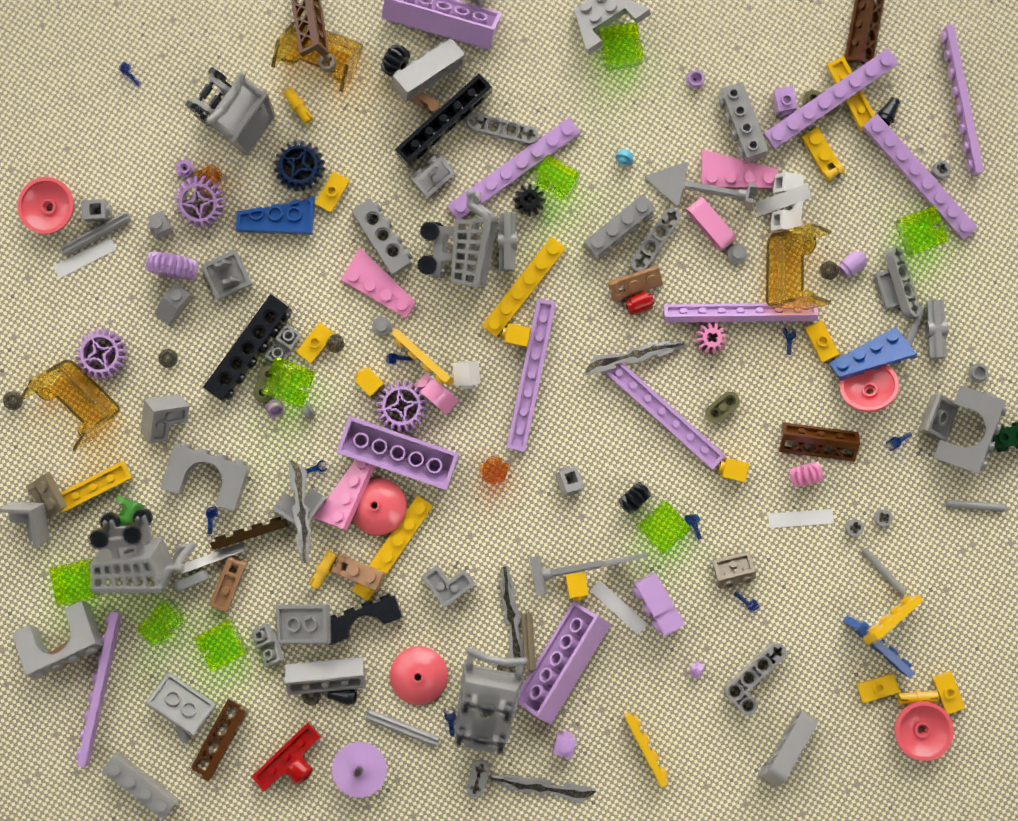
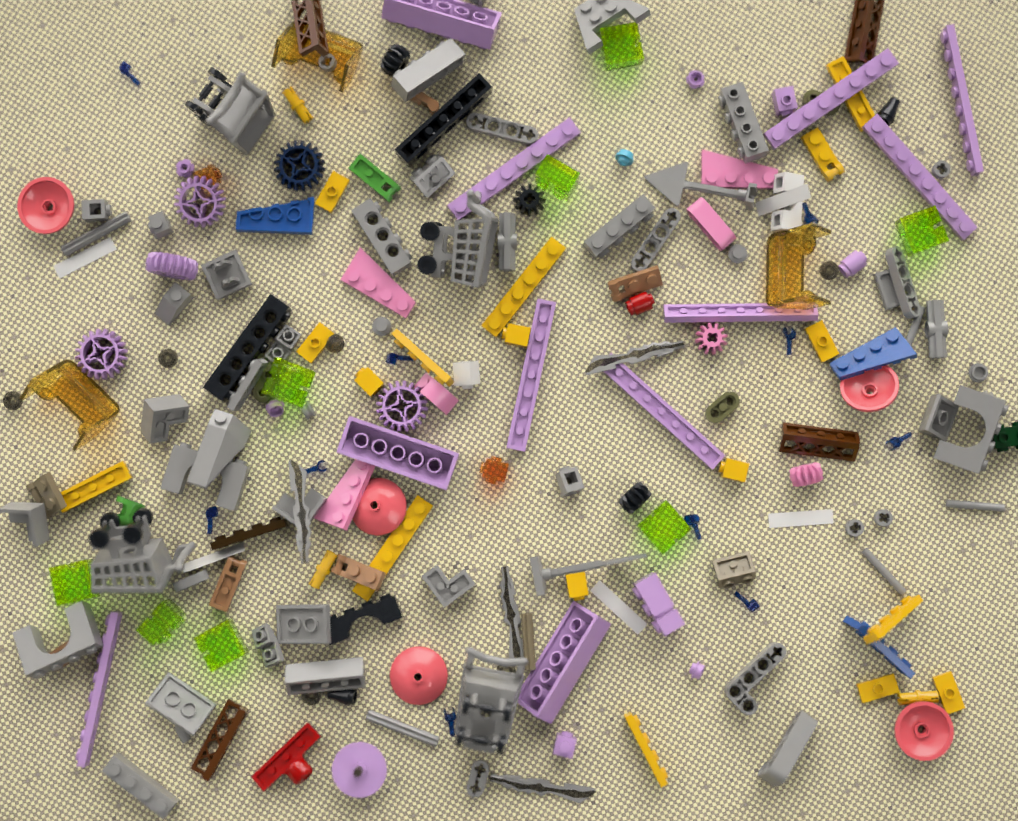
(220, 443): none -> light grey wedge
(247, 384): none -> light grey plate
(374, 177): none -> bright green plate
(809, 217): none -> clear blue hand

